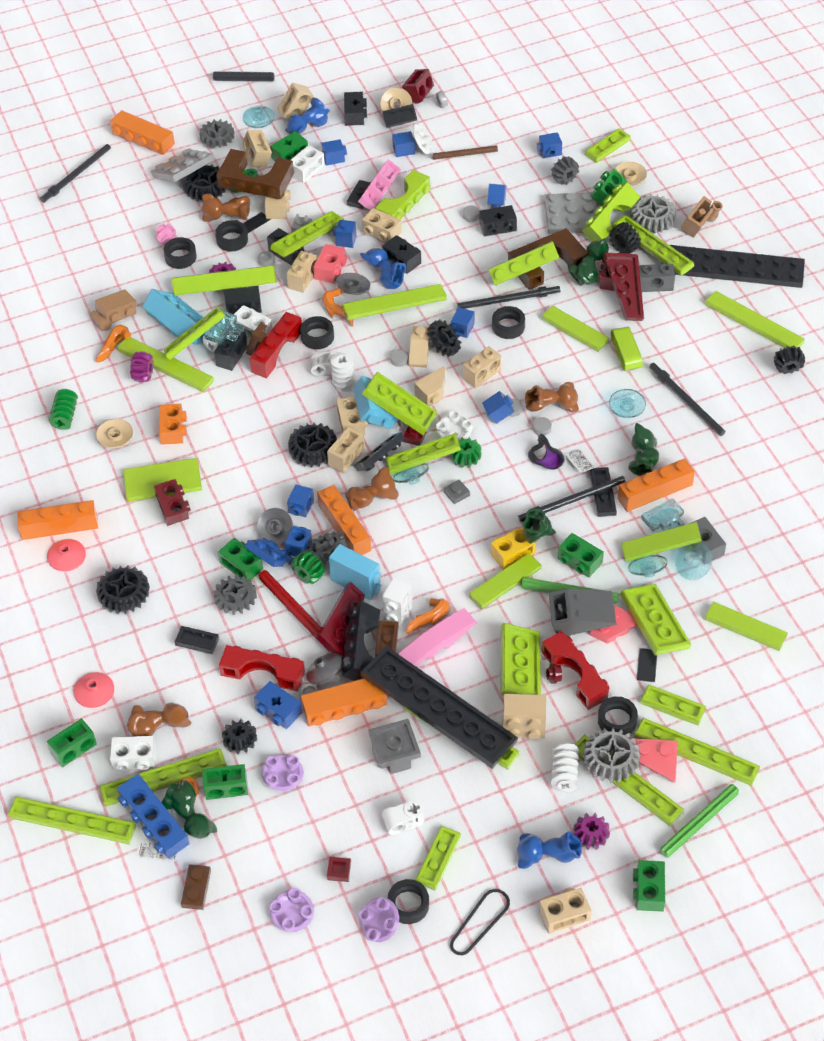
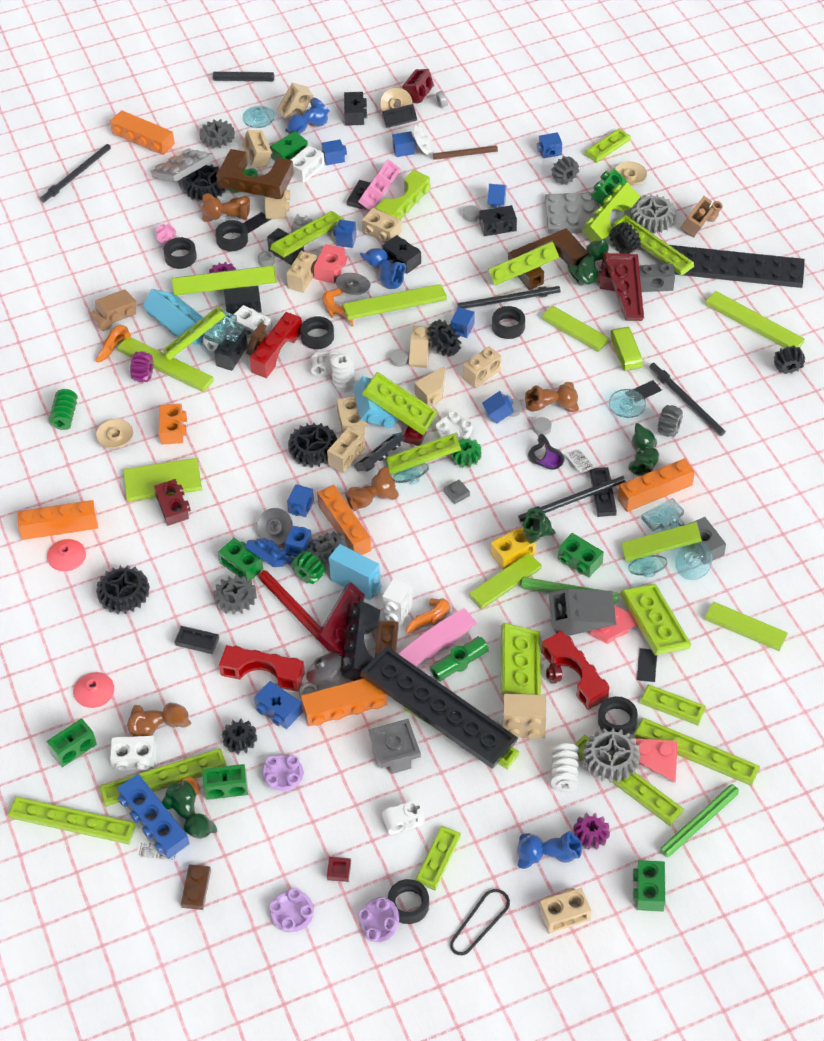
(450, 663): none -> green piece
(648, 389): none -> black sticker
(670, 420): none -> dark grey gear

